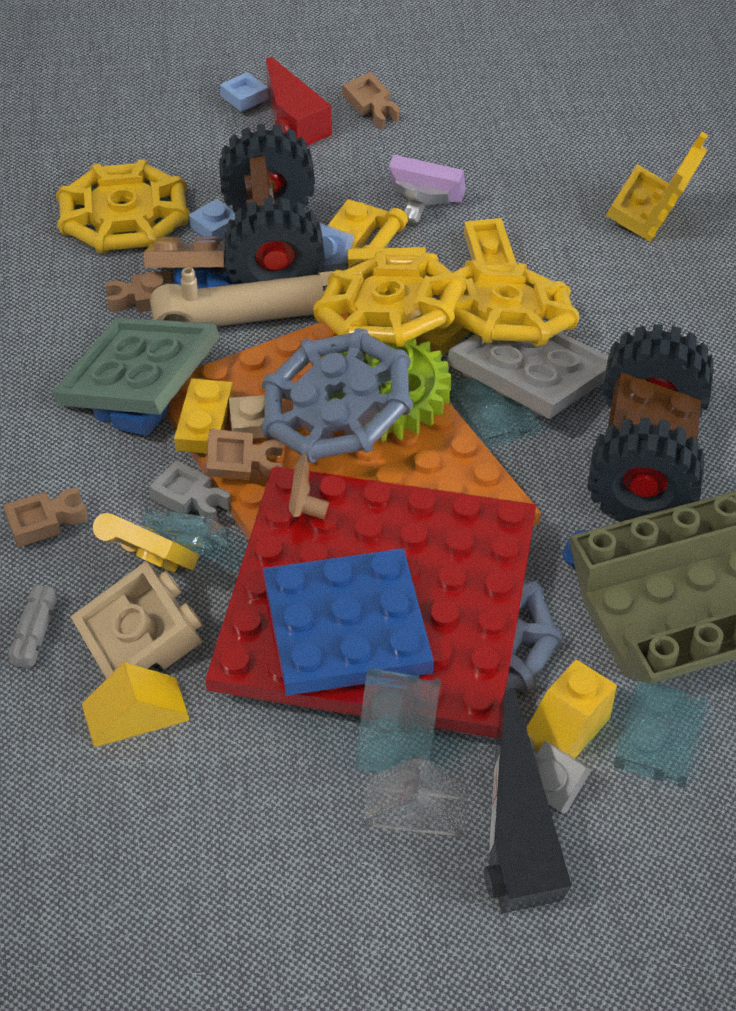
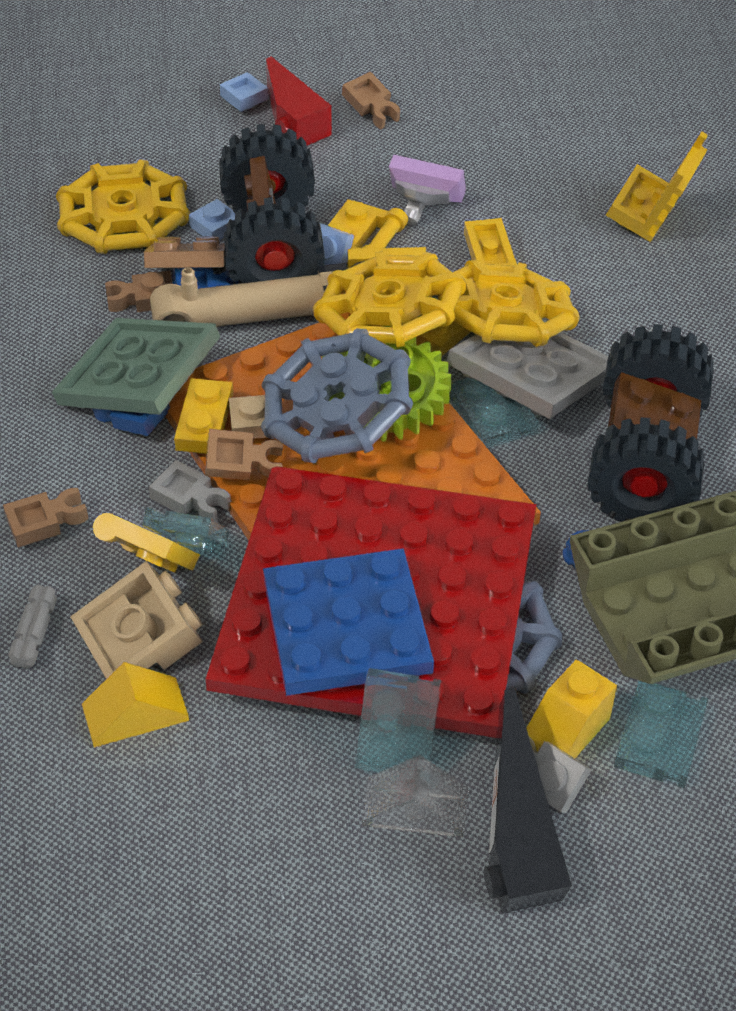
(299, 498): medium nougat bar -> none

